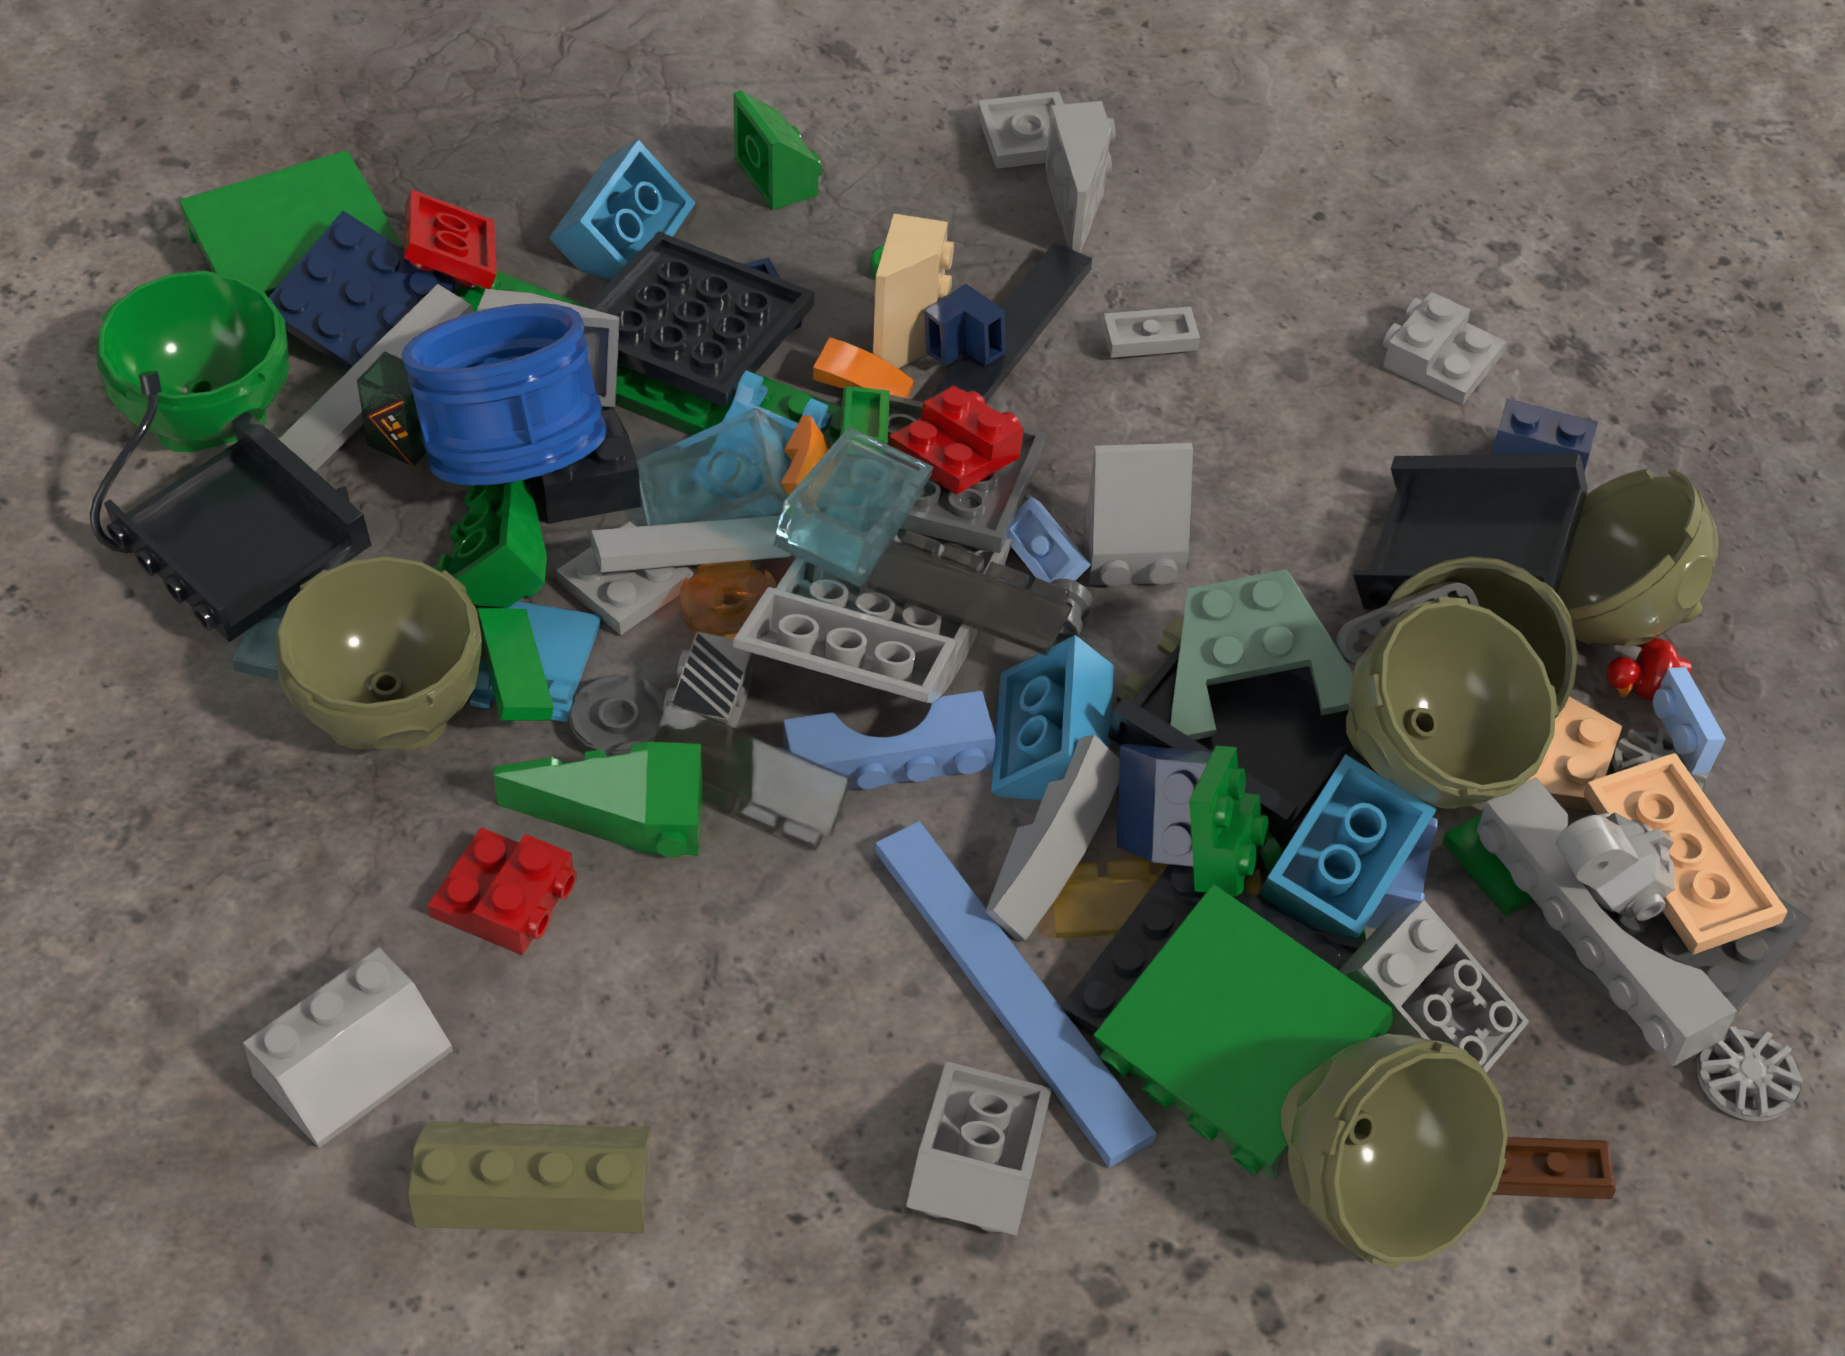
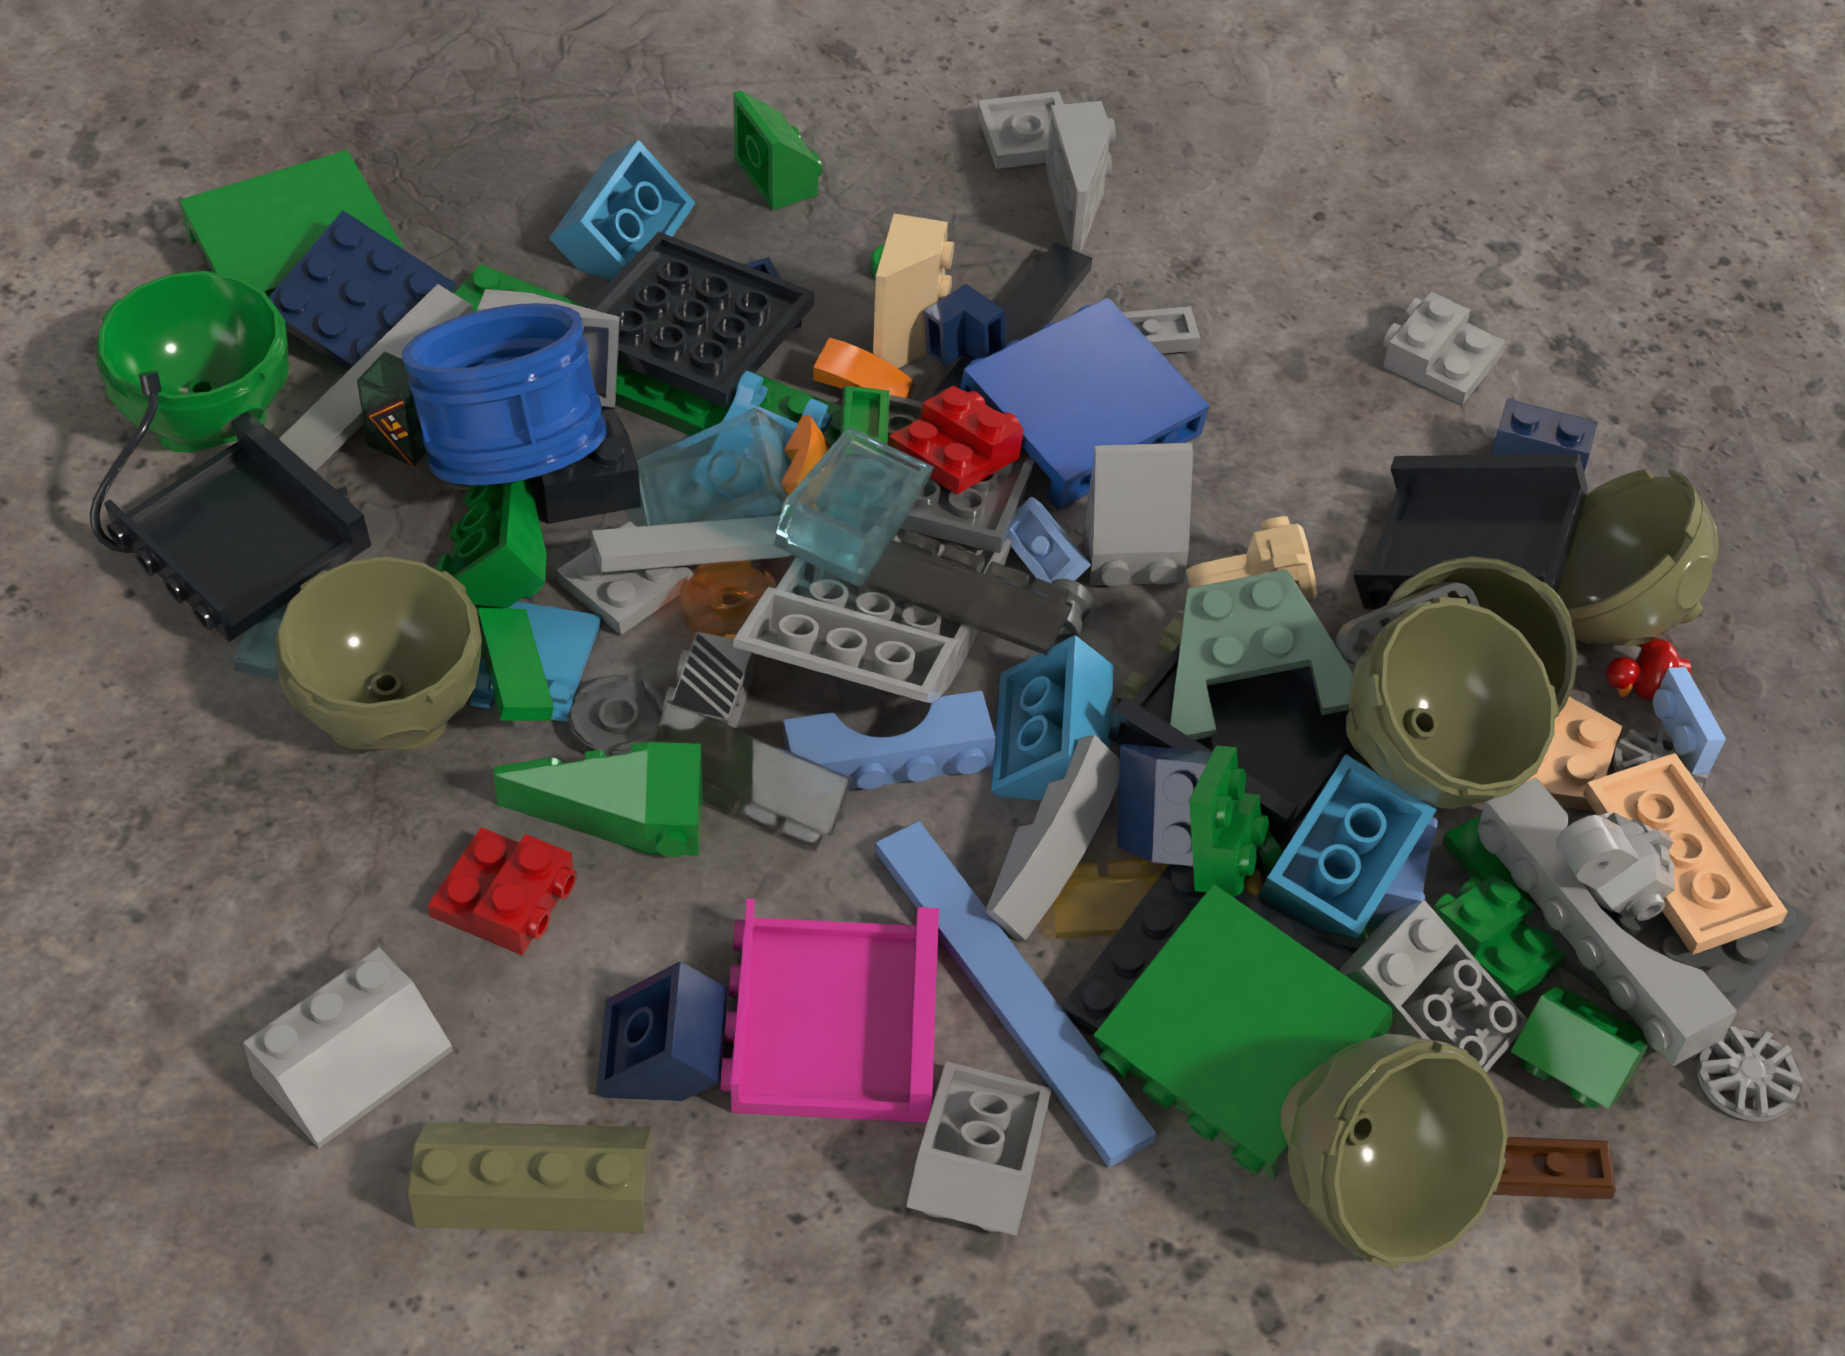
(449, 240): red plate -> none
(663, 1037): none -> dark blue slope
(832, 1018): none -> dark pink panel
(1085, 388): none -> blue panel
(1270, 550): none -> tan piece
(1492, 927): none -> green plate
(1580, 1047): none -> green slope

